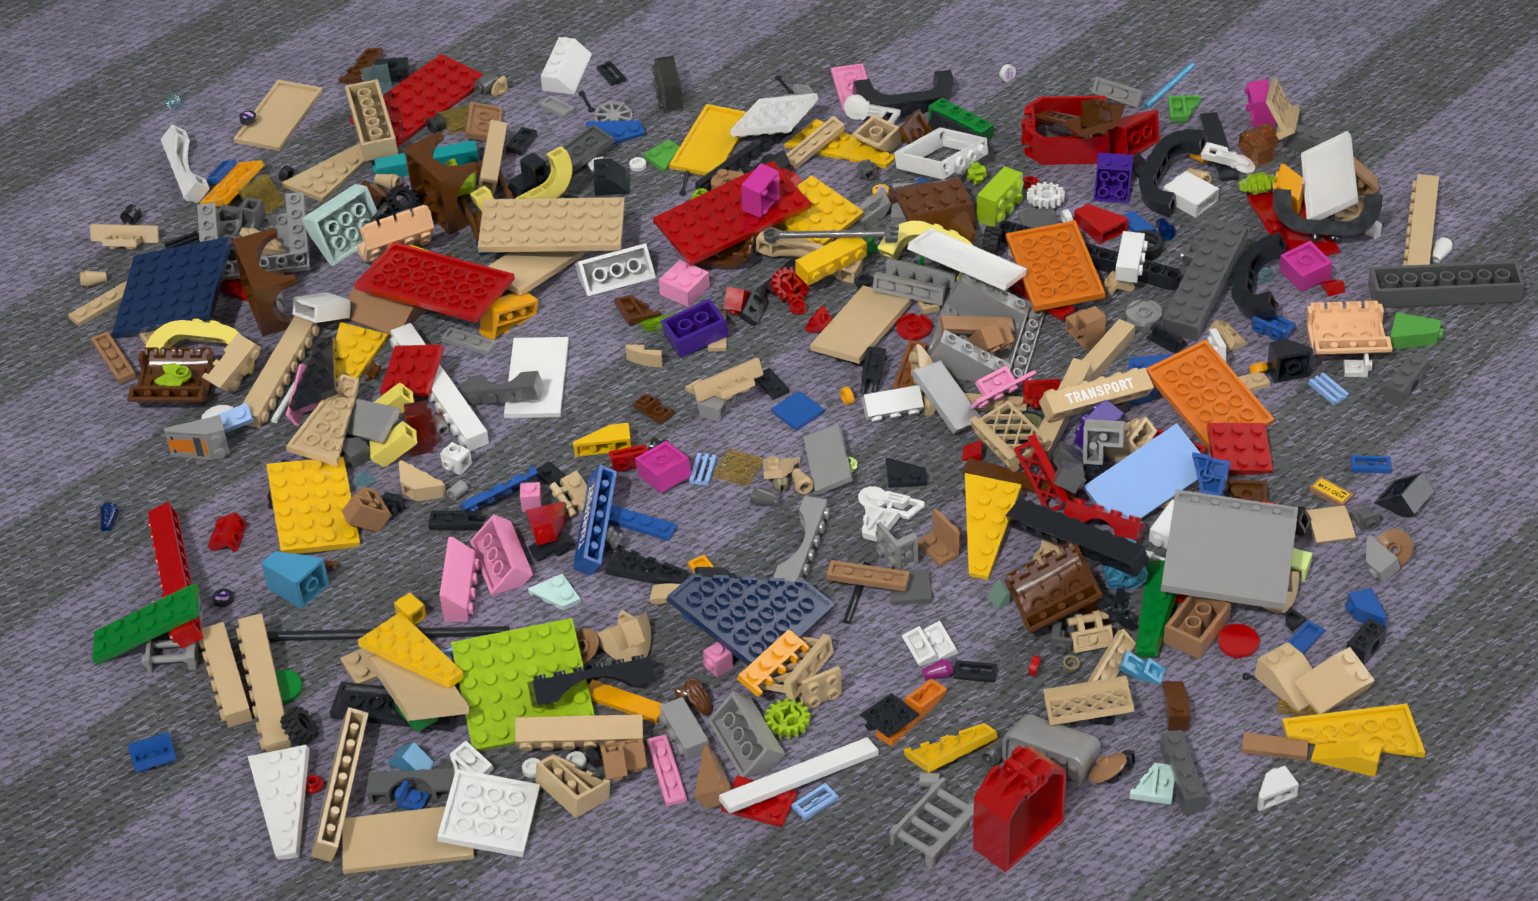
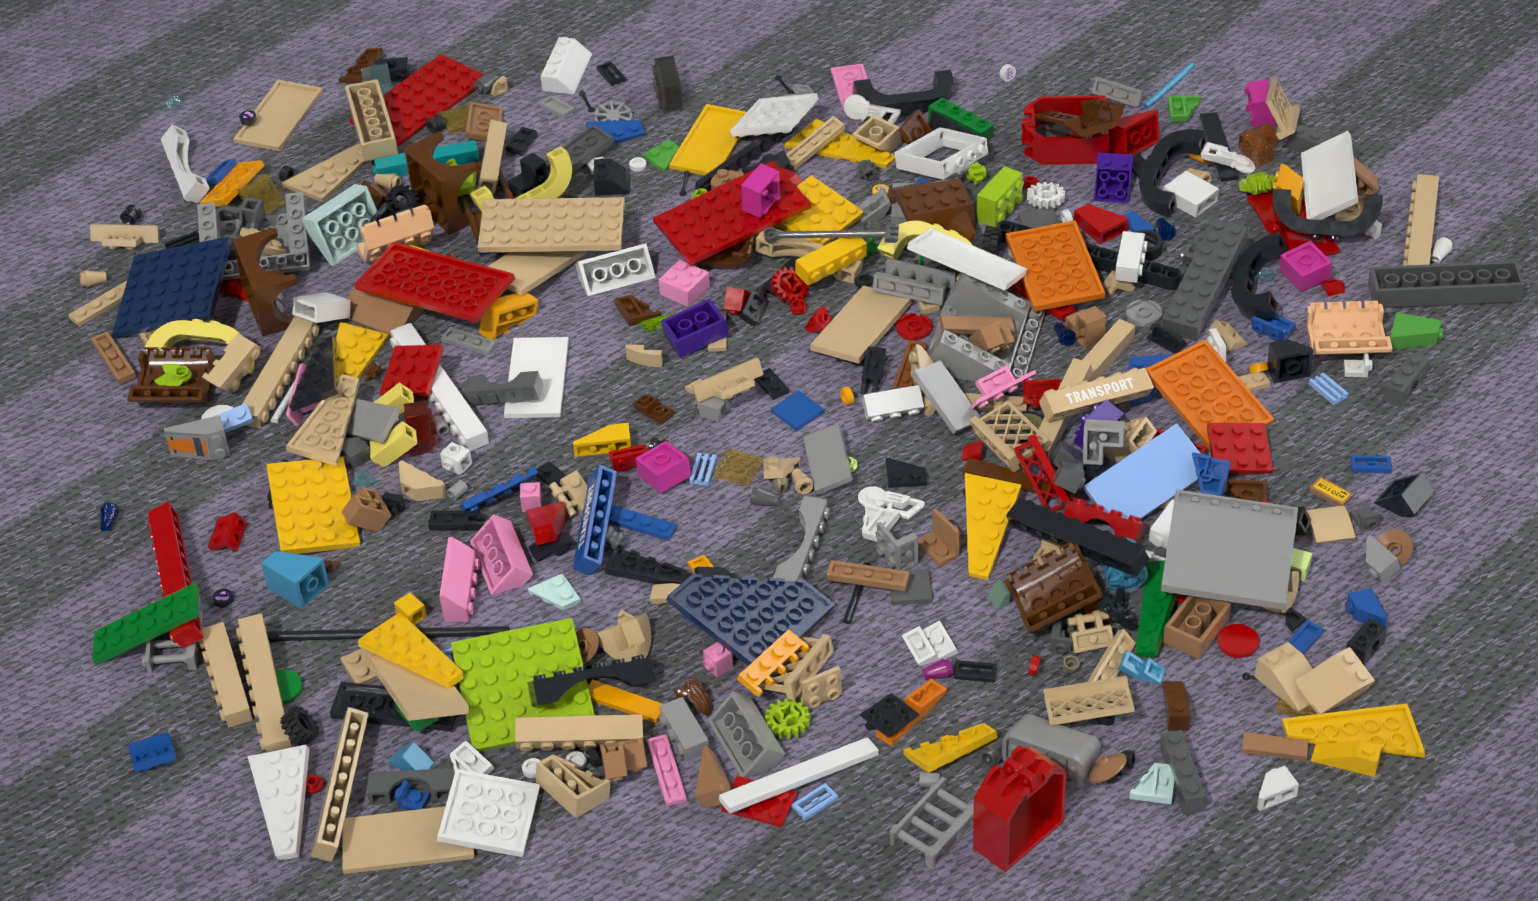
(1065, 335): none -> clear blue cone

